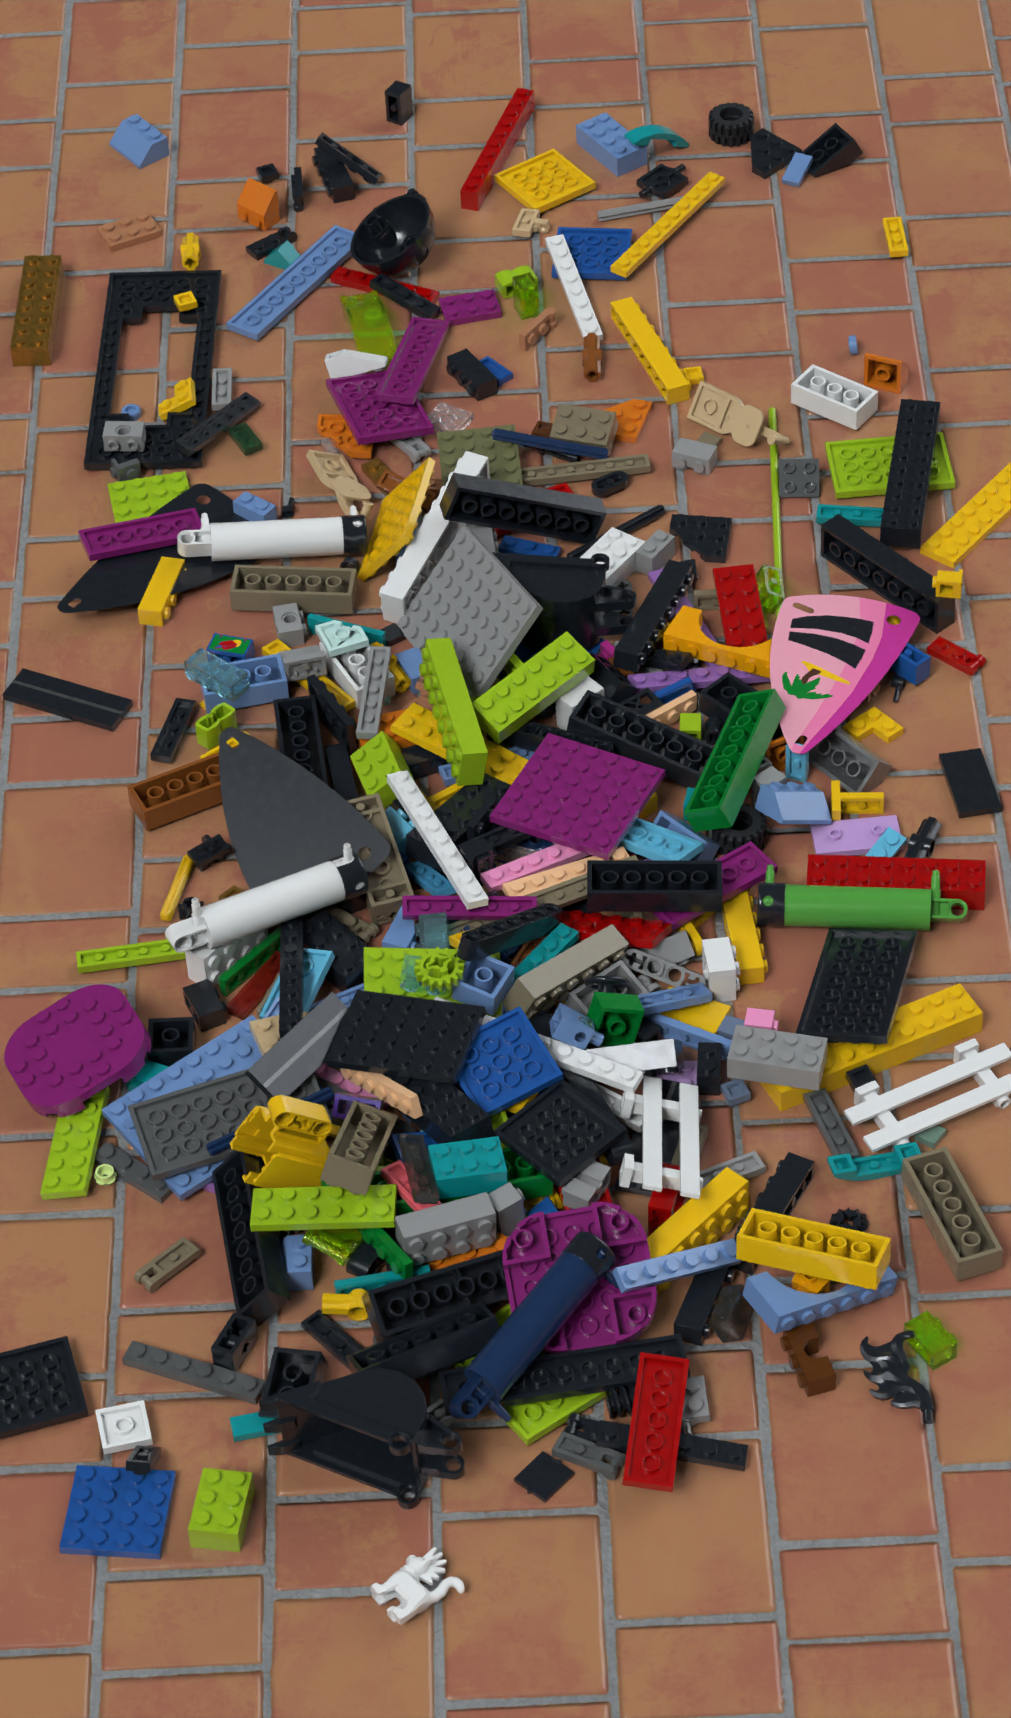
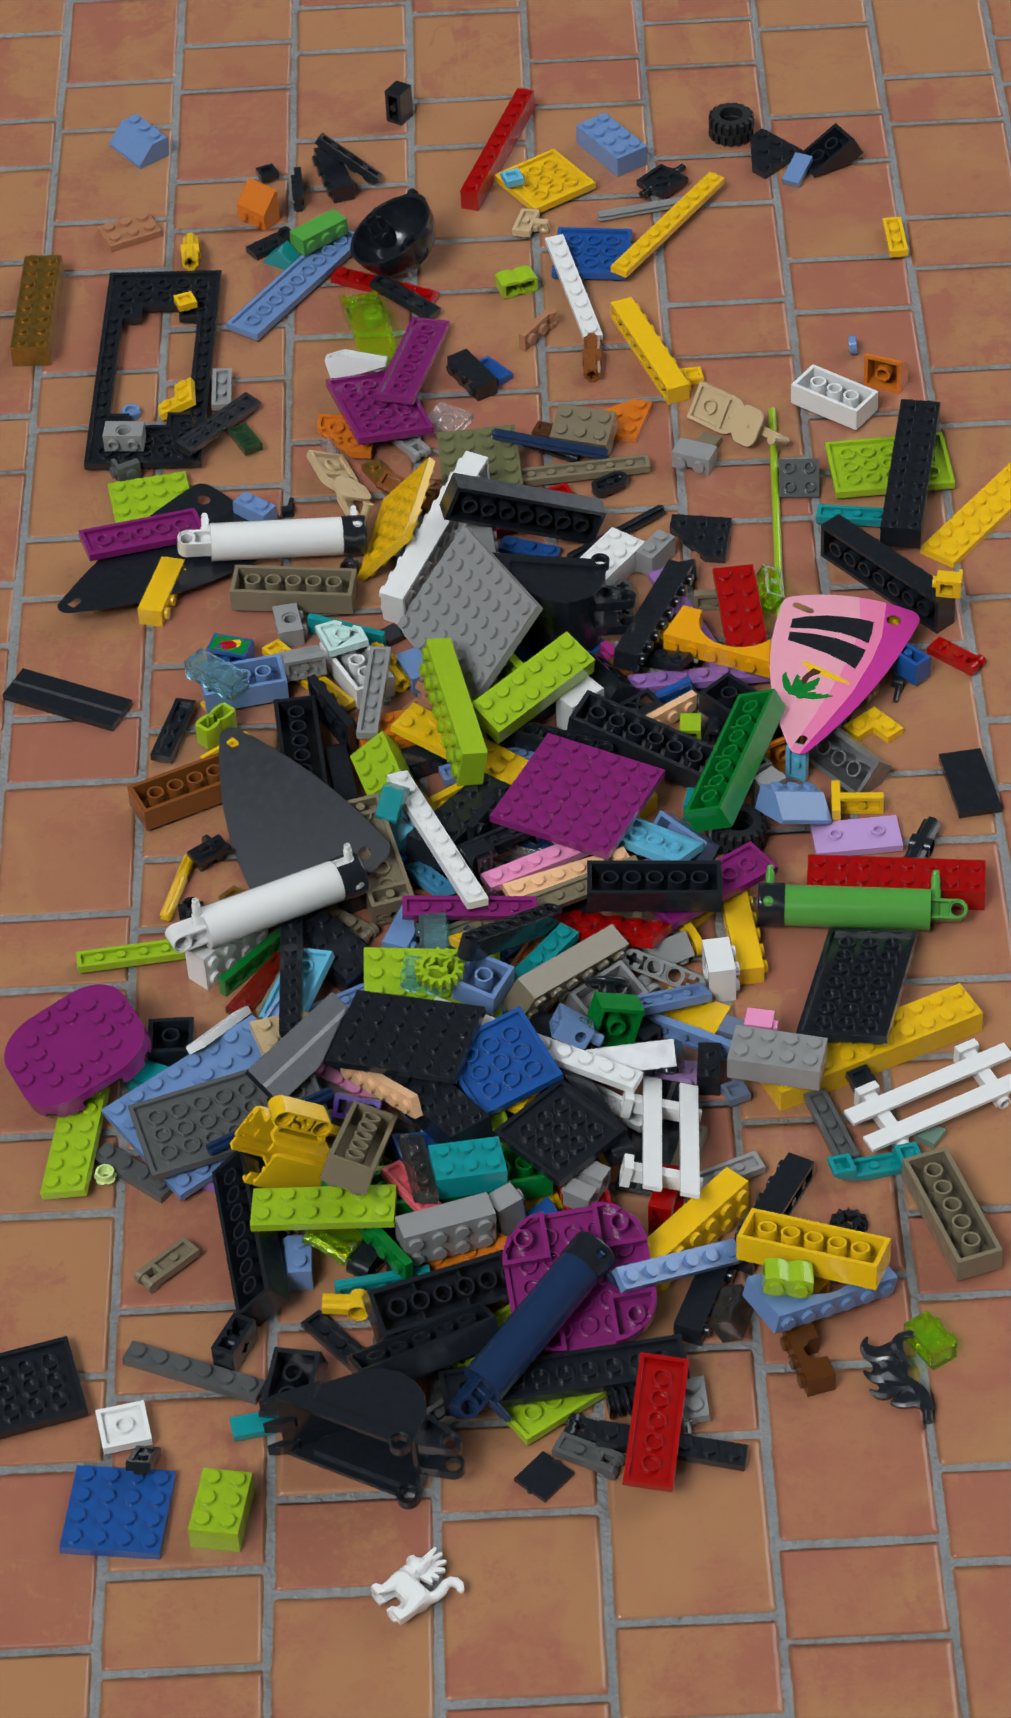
(205, 1005): black brick -> none
(219, 1029): none -> white tile
(318, 232): none -> bright green brick
(391, 802): none -> teal slope
(470, 307): magenta plate -> none
(512, 178): none -> medium azure plate
(526, 296): clear neon green brick -> none
(643, 135): teal slope -> none
(787, 1278): none -> lime brick
(888, 844): medium azure plate -> none

